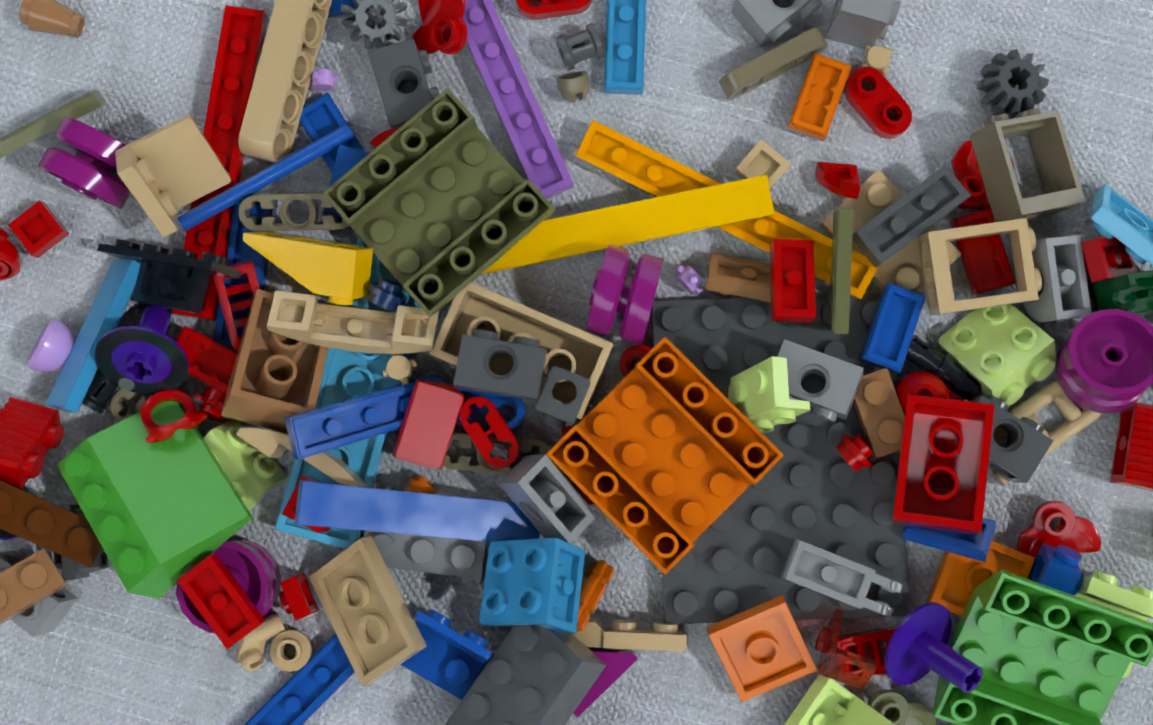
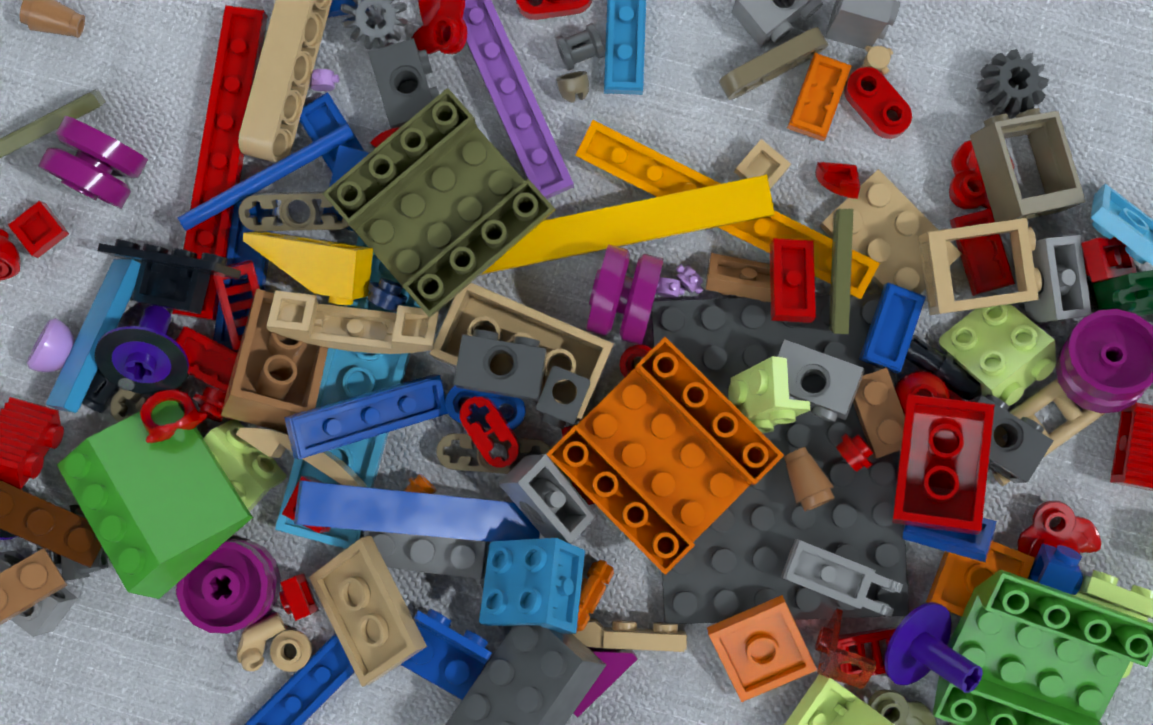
(170, 171): tan bracket -> none
(220, 600): red plate -> none
(399, 368): tan piece -> none
(428, 424): slope -> none
(669, 288): none -> lavender piece
(808, 480): none -> medium nougat cone
(910, 216): dark grey plate -> none

